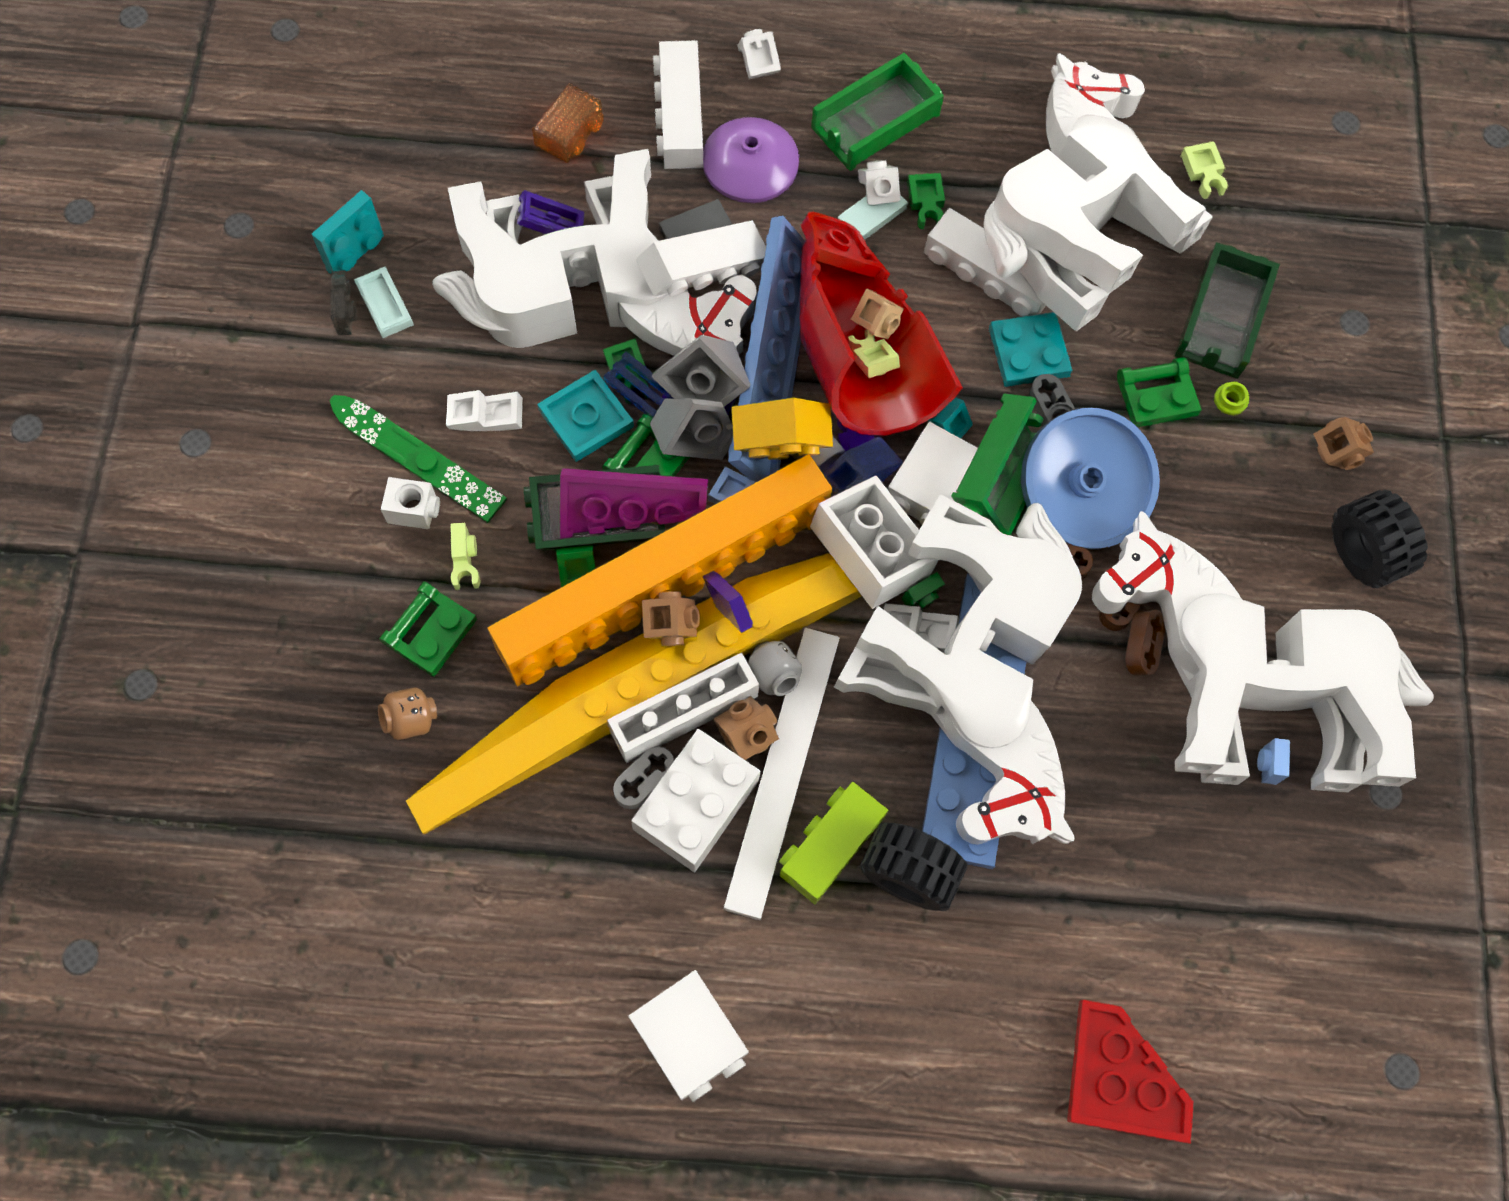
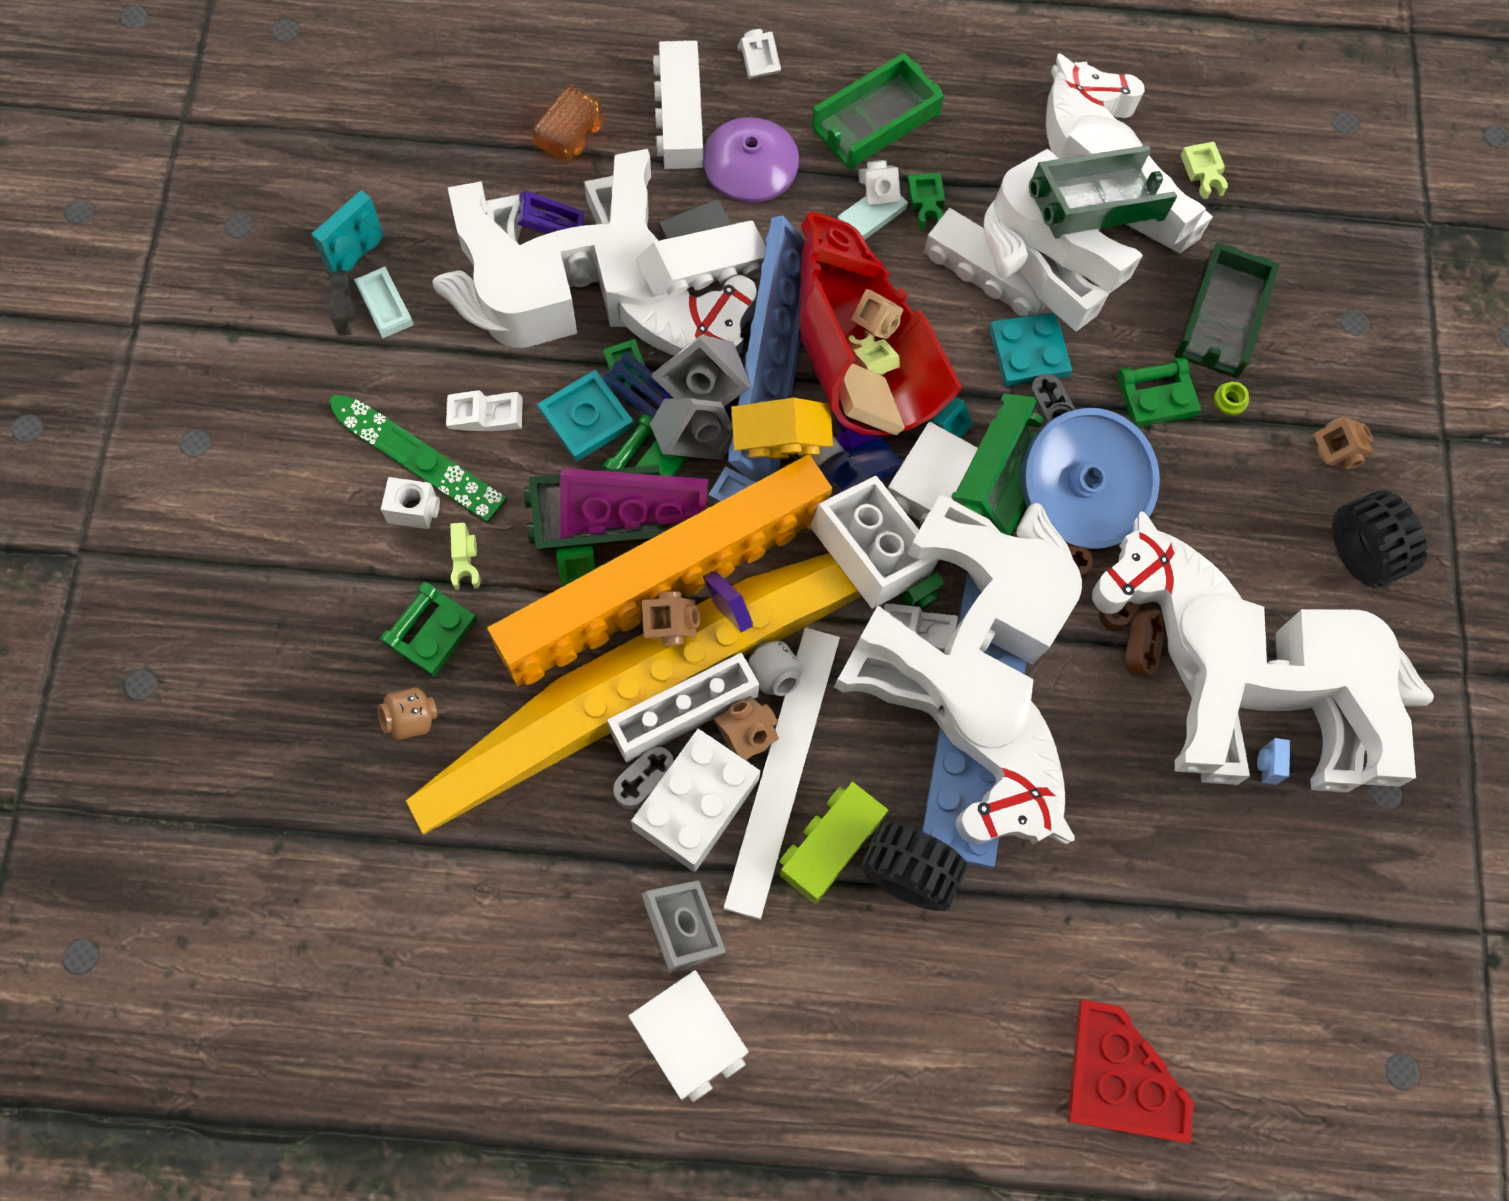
(683, 925): none -> light grey slope
(869, 400): none -> tan tile
(1098, 191): none -> dark green door

